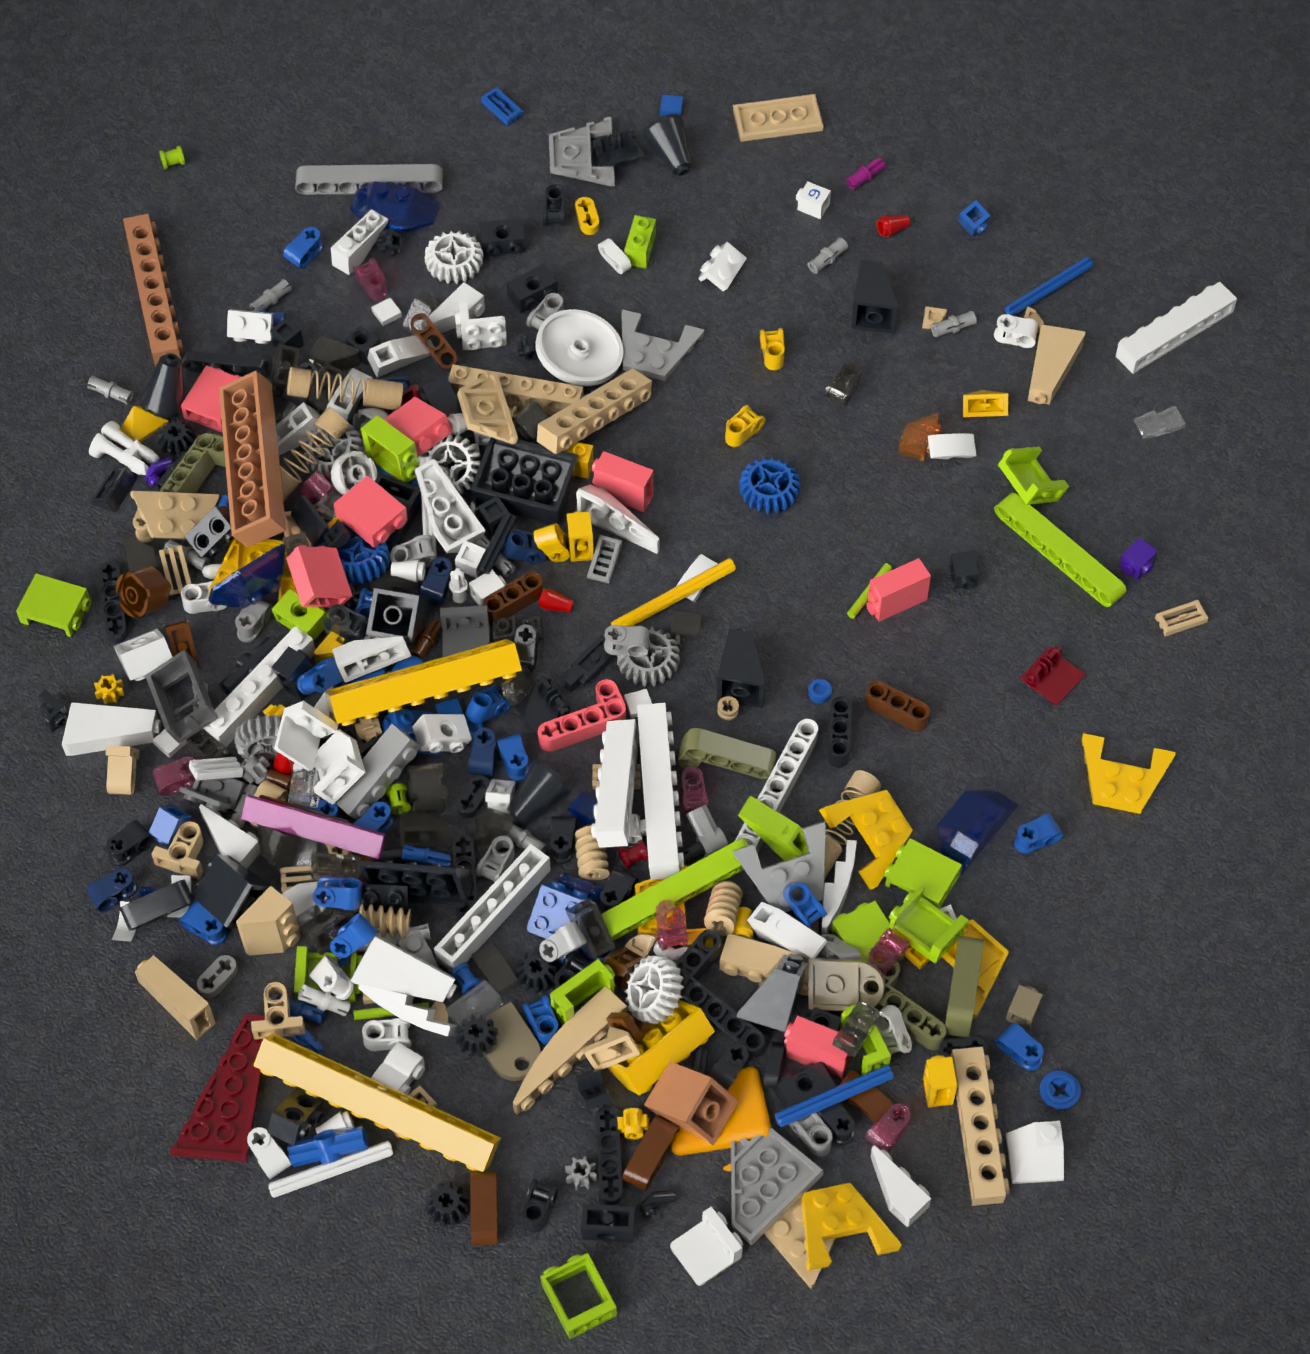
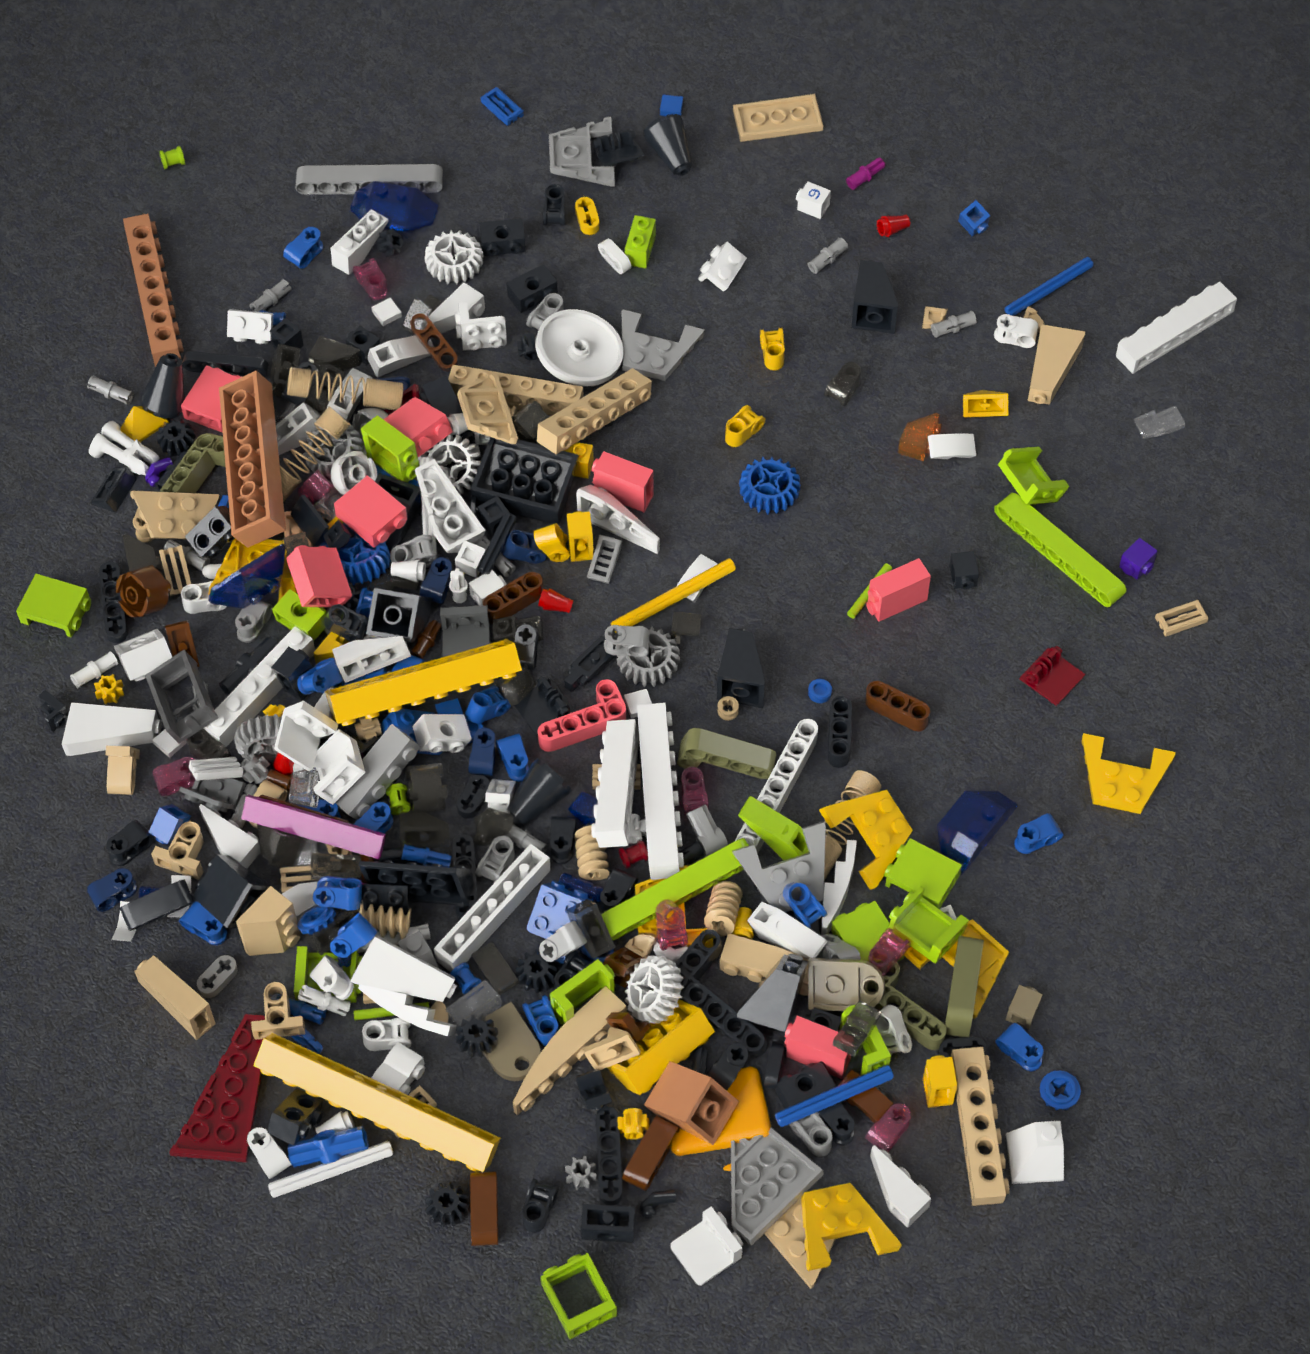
(94, 669): none -> white pin
(316, 919): none -> blue gear

